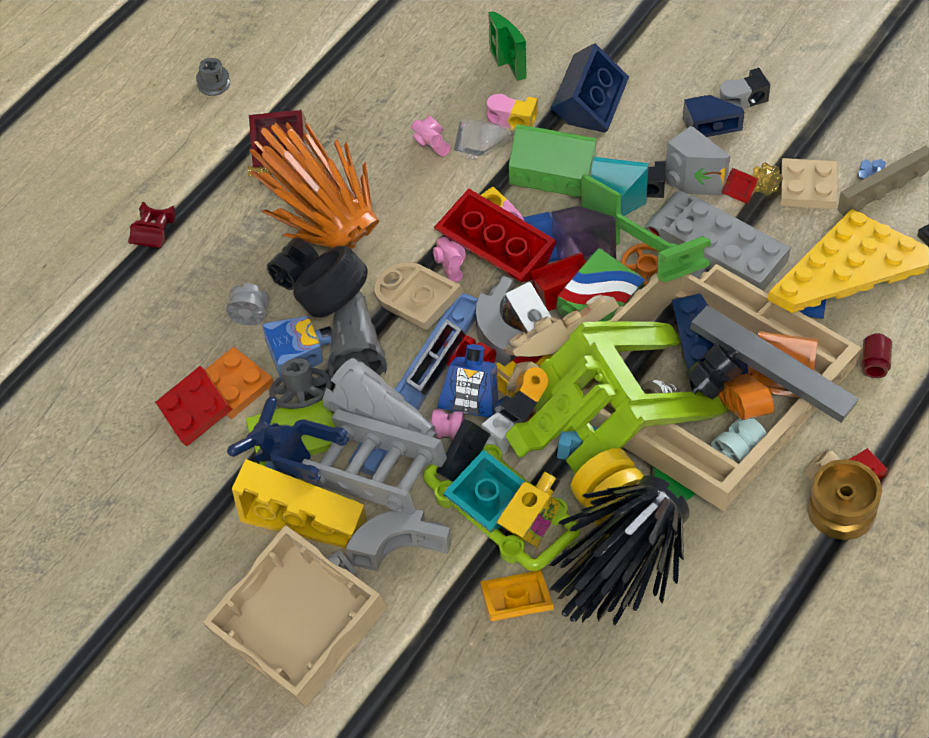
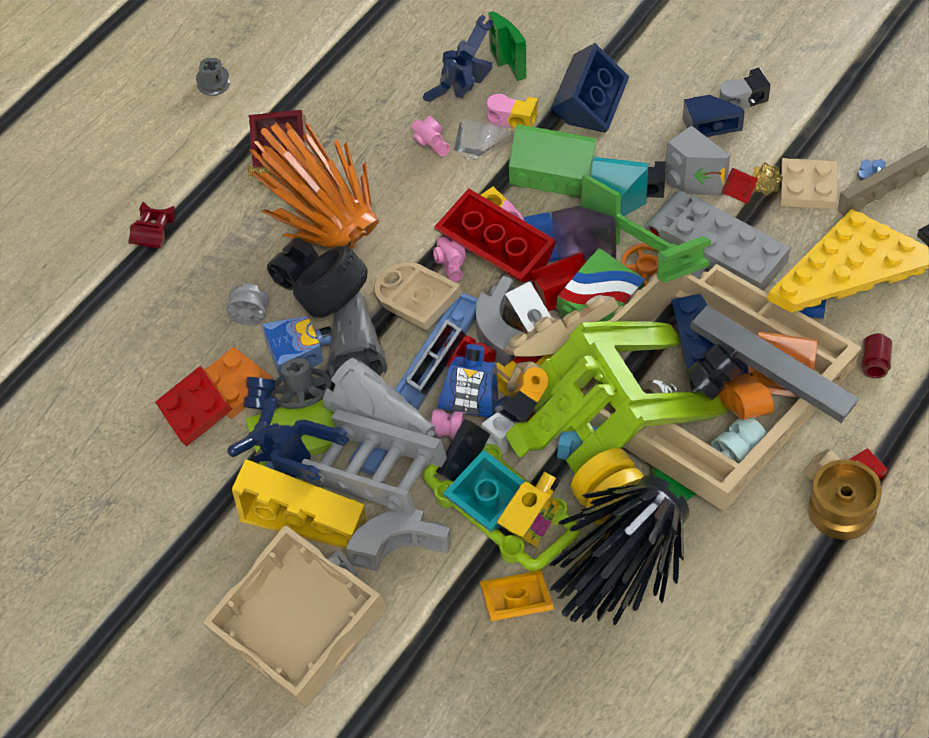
(258, 391): none -> dark blue wheel
(461, 66): none -> dark blue piece

